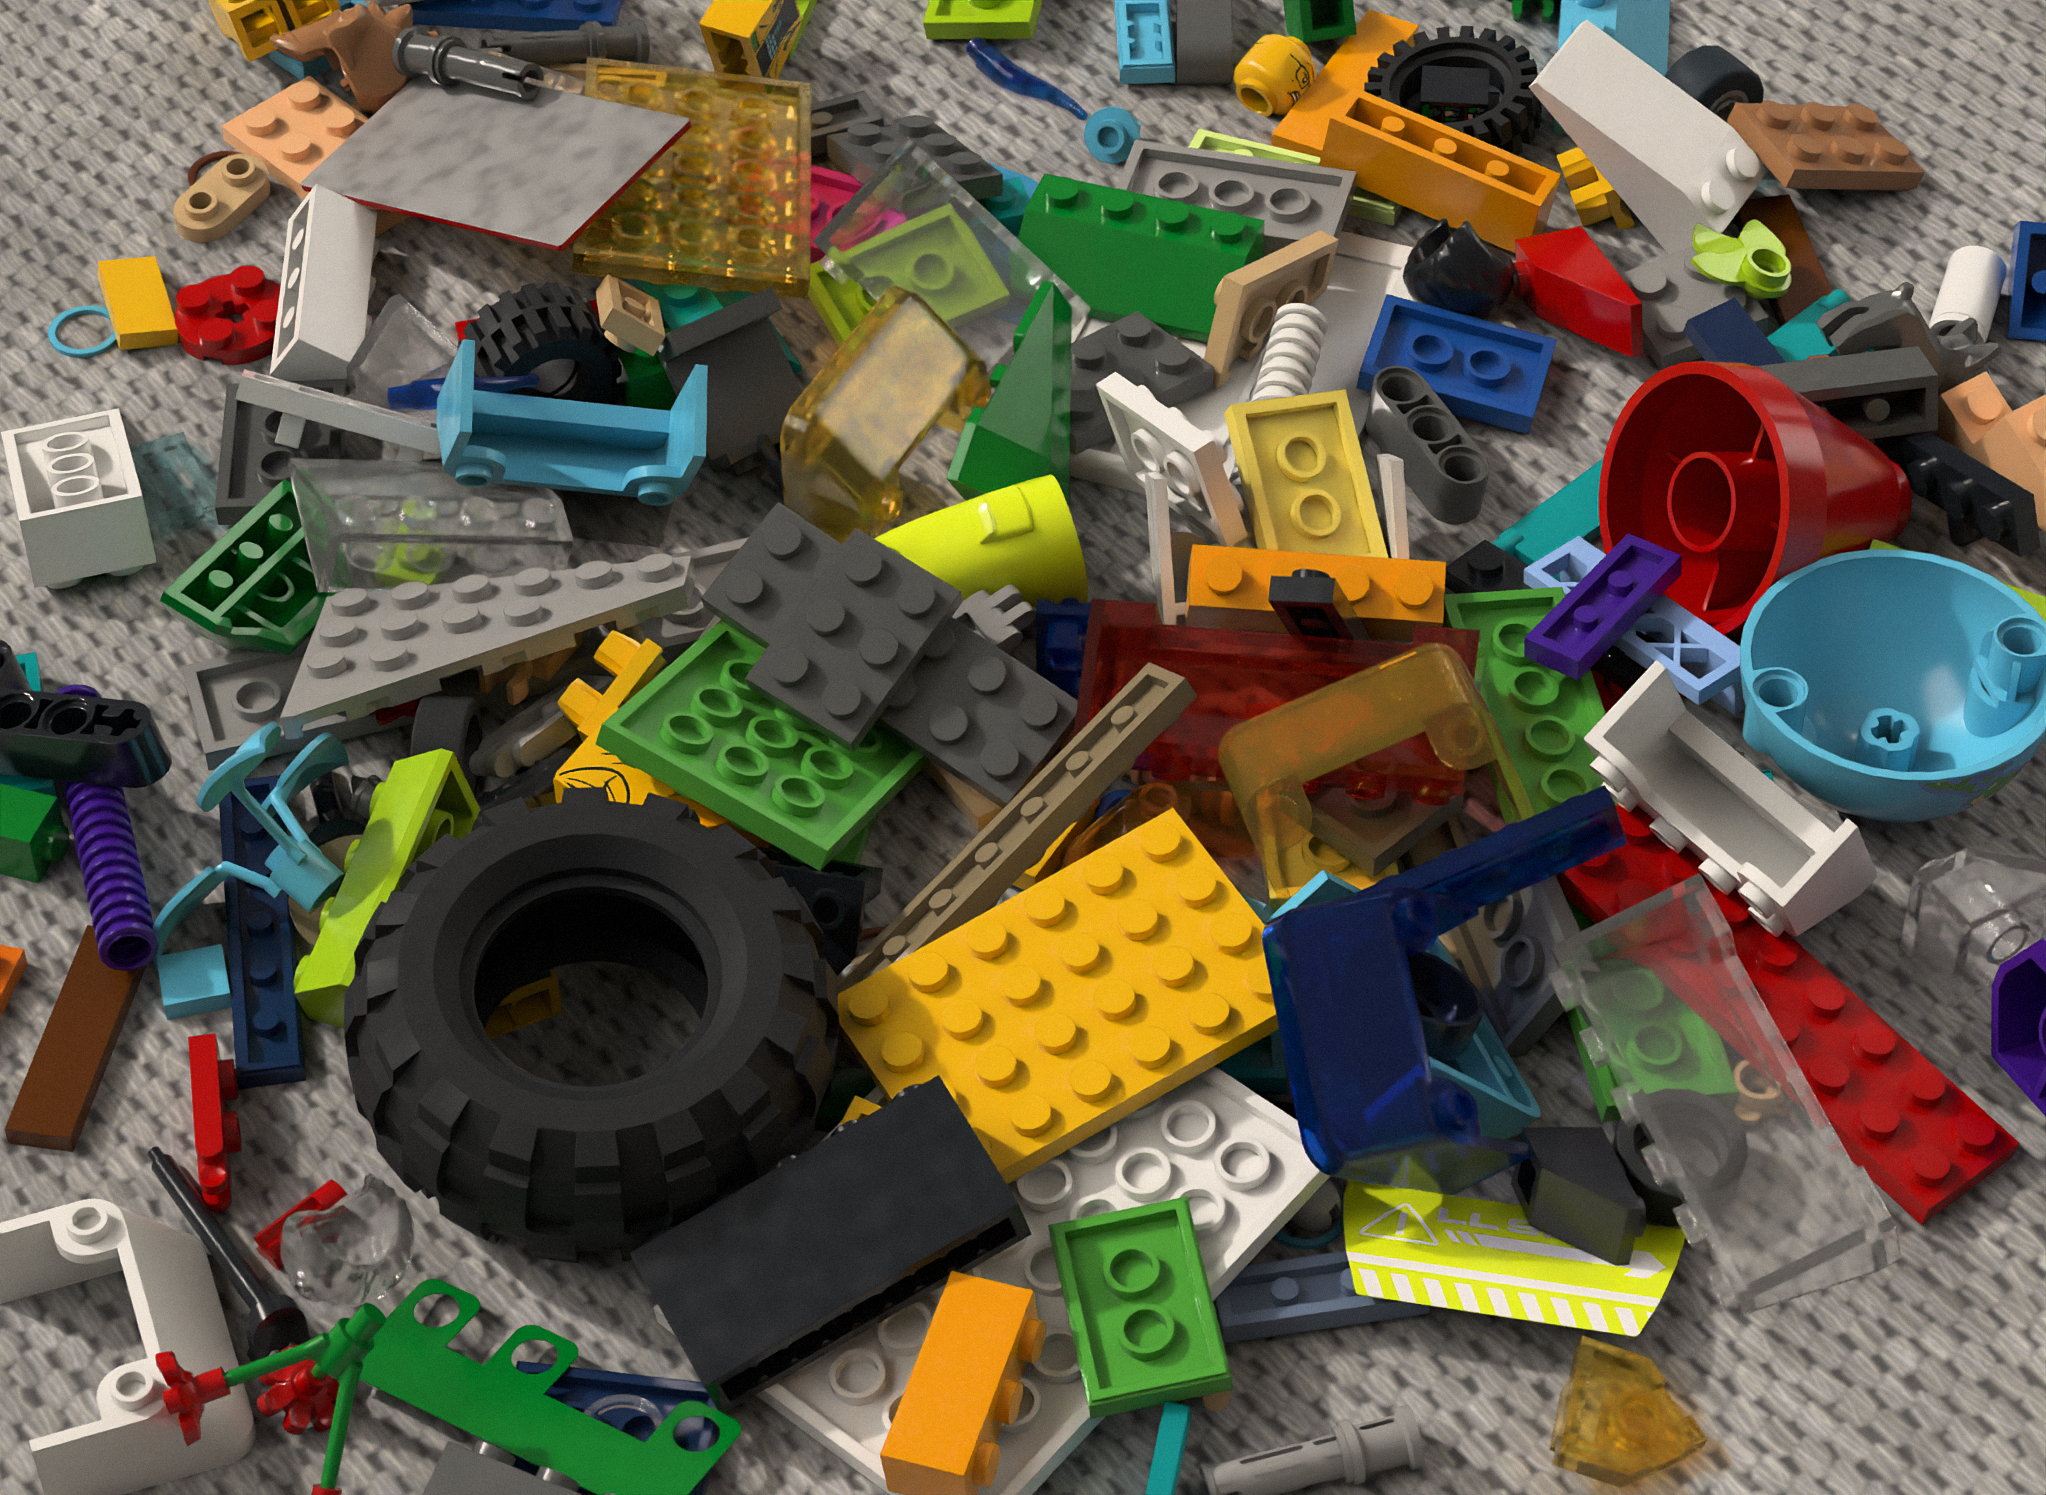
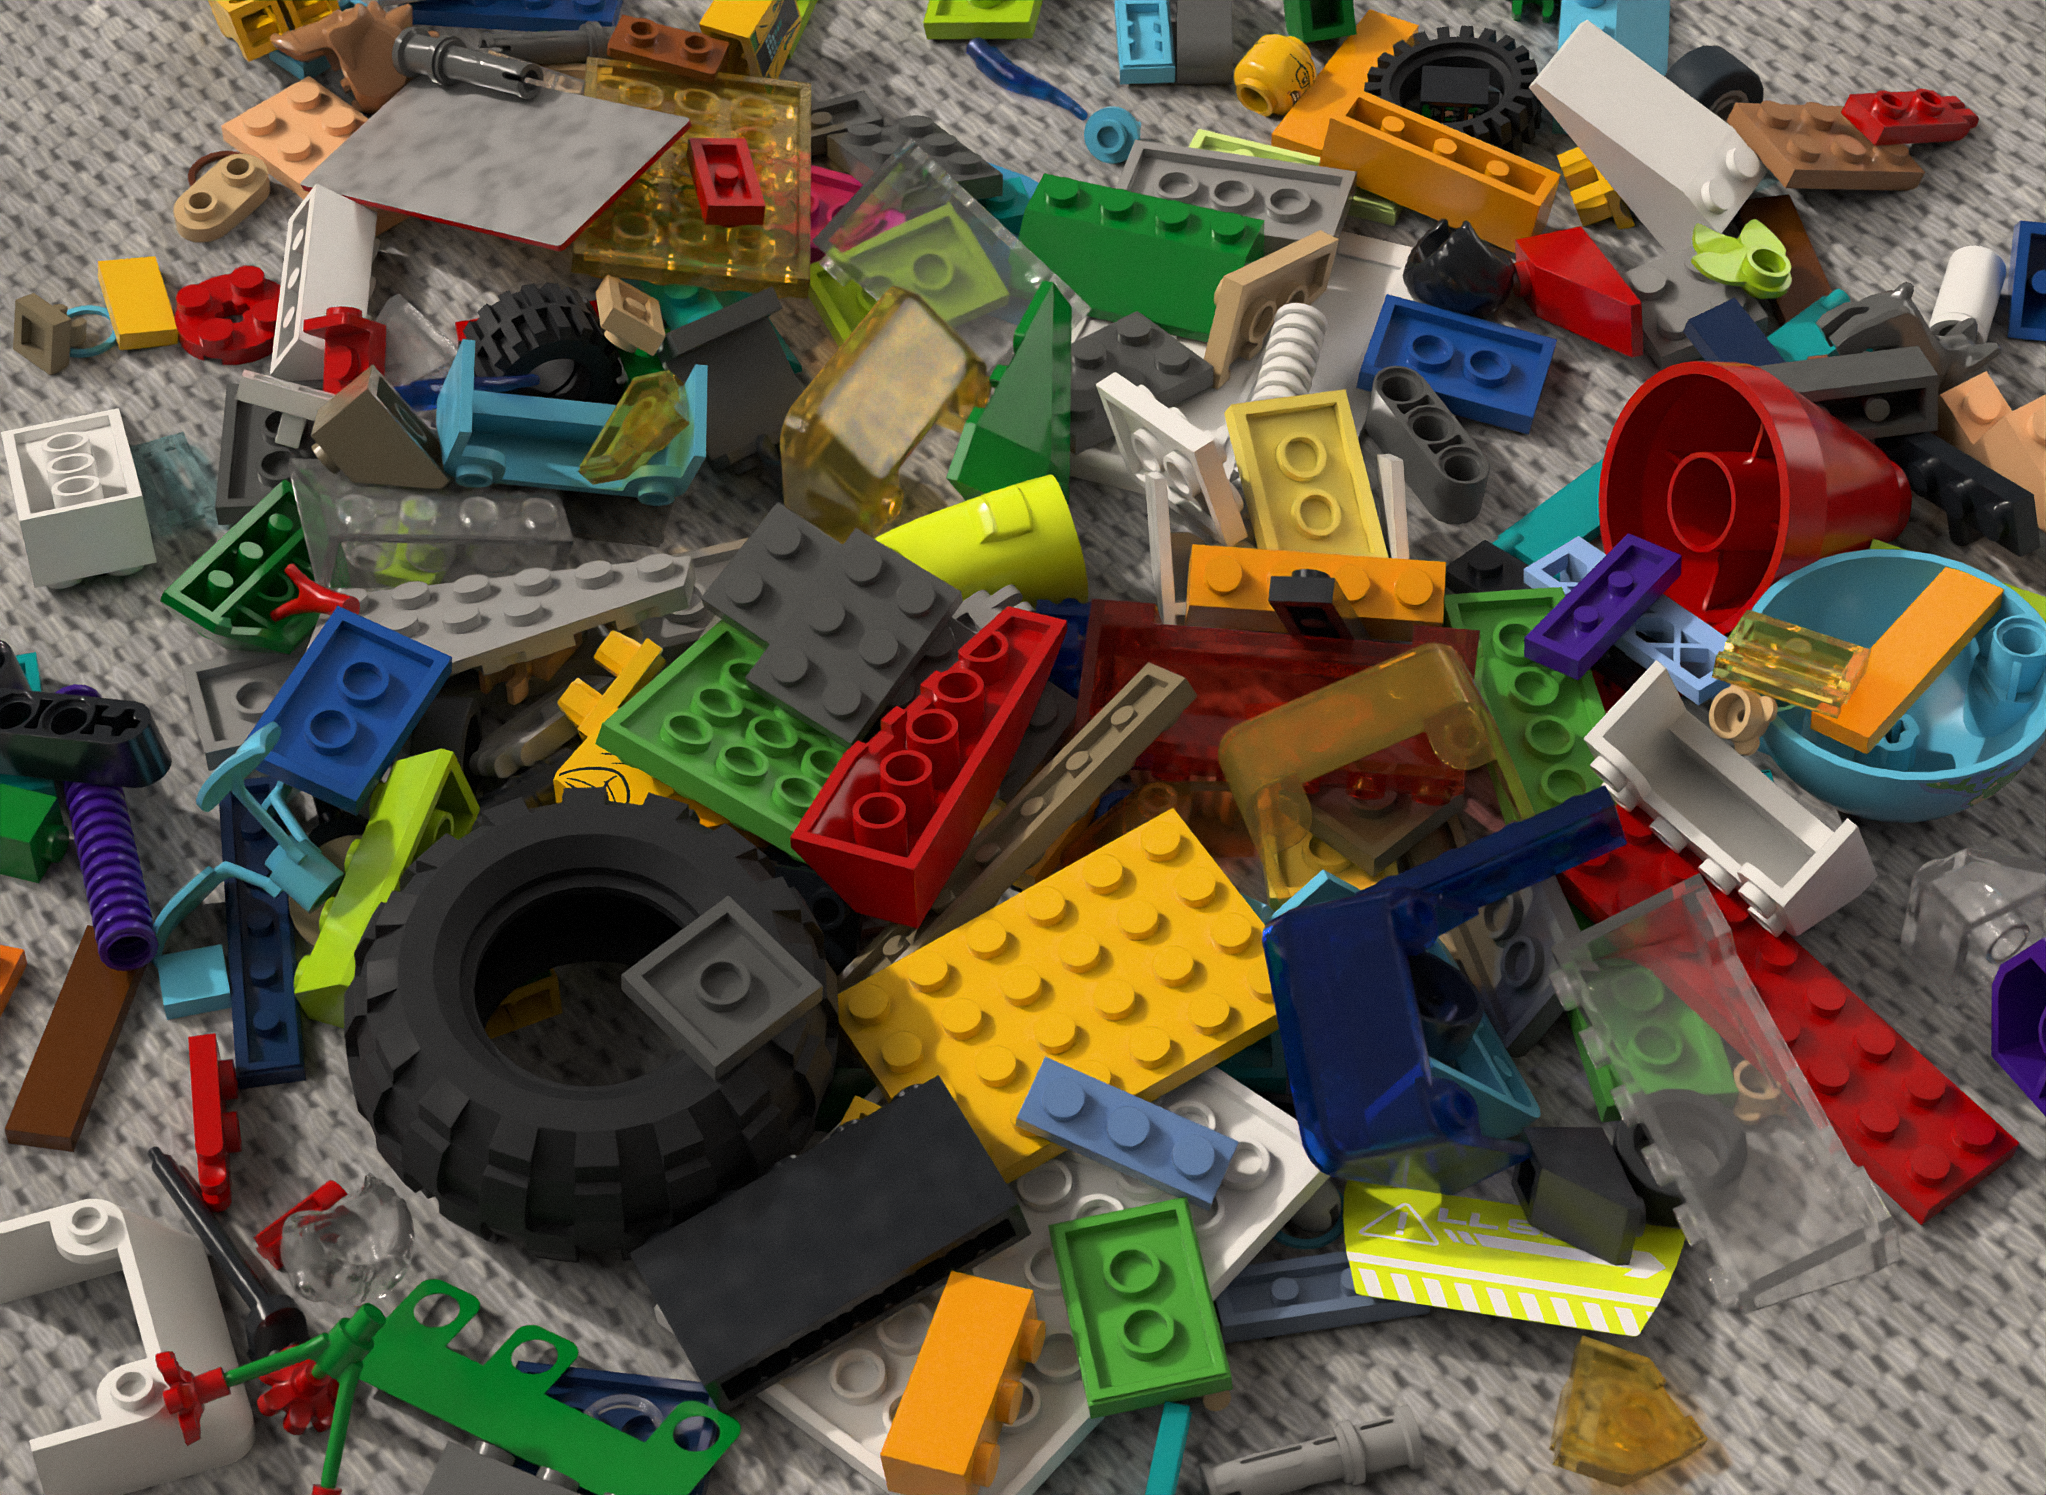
(46, 333): none -> dark tan tile
(312, 598): none -> red bar
(350, 345): none -> red bracket
(350, 708): none -> blue plate
(377, 437): none -> dark tan slope
(639, 427): none -> clear yellow plate
(668, 49): none -> dark orange bracket
(721, 988): none -> dark grey plate
(725, 182): none -> red plate
(918, 790): none -> red wedge
(1126, 1133): none -> medium blue plate
(1741, 717): none -> tan plate
(1791, 663): none -> clear yellow plate
(1909, 117): none -> red hinge
(1912, 657): none -> light orange tile

